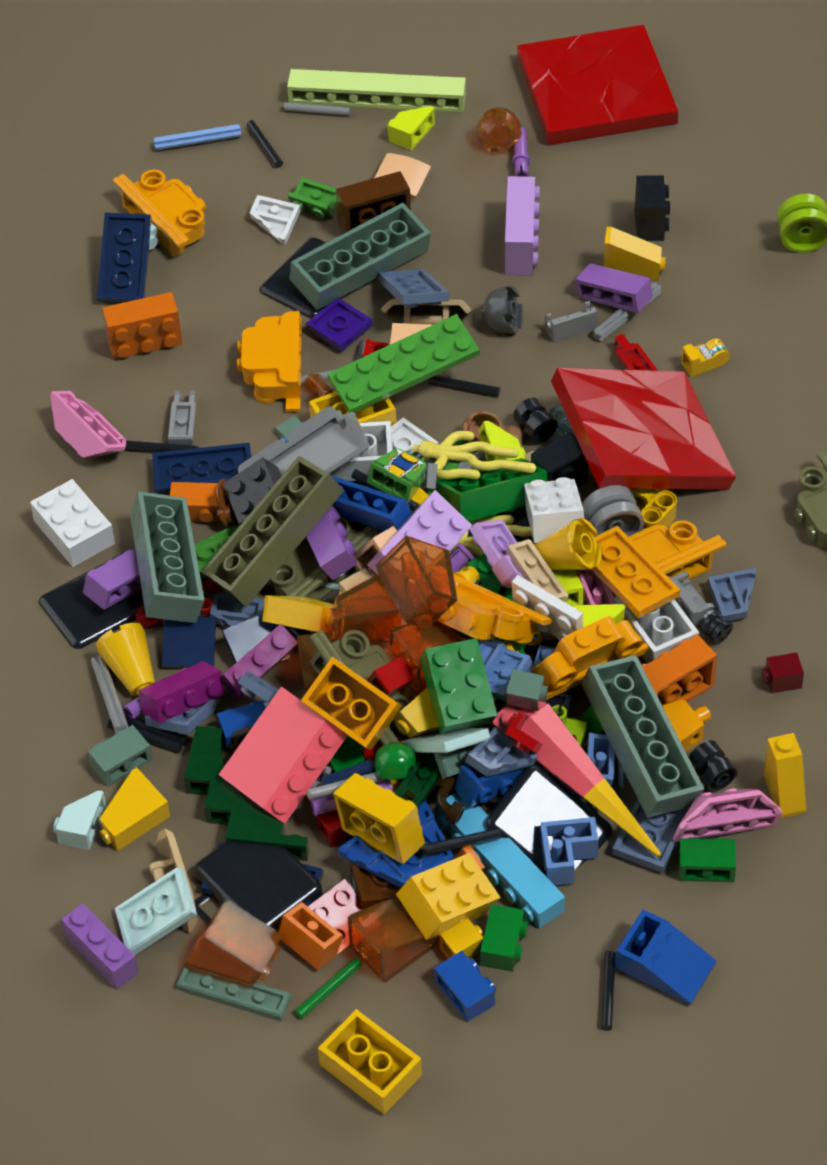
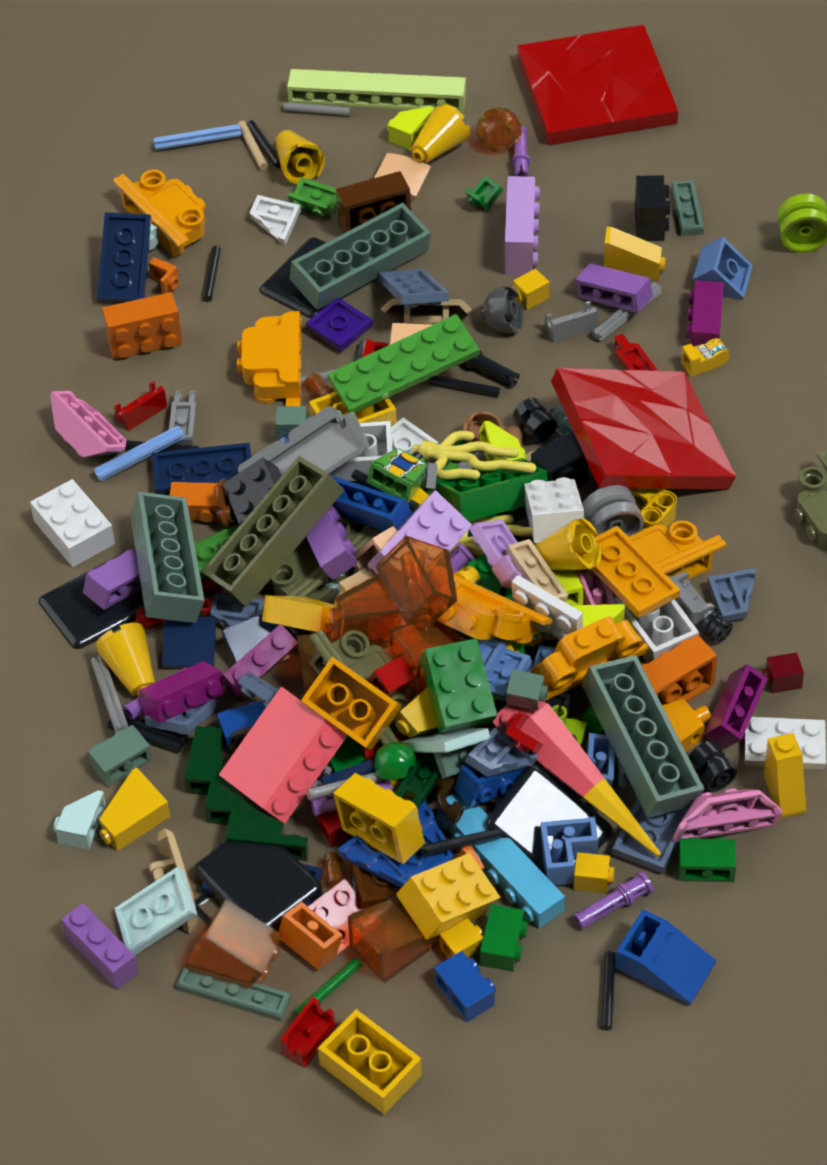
(139, 453): none -> light blue axle
(142, 407): none -> red hinge
(165, 274): none -> orange bracket
(211, 275): none -> black bar
(252, 145): none -> tan bar
(289, 418): none -> sand green brick
(298, 156): none -> yellow cone
(307, 1033): none -> red hinge
(333, 870): none -> clear orange pin
(440, 133): none -> yellow cone
(484, 193): none -> green bracket
(493, 369): none -> black pin
(532, 289): none -> yellow brick
(593, 873): none -> yellow brick
(623, 895): none -> medium lavender pin
(687, 207): none -> sand green tile
(705, 312): none -> magenta brick
(725, 264): none -> medium blue slope
(735, 706): none -> magenta brick
(808, 733): none -> white plate

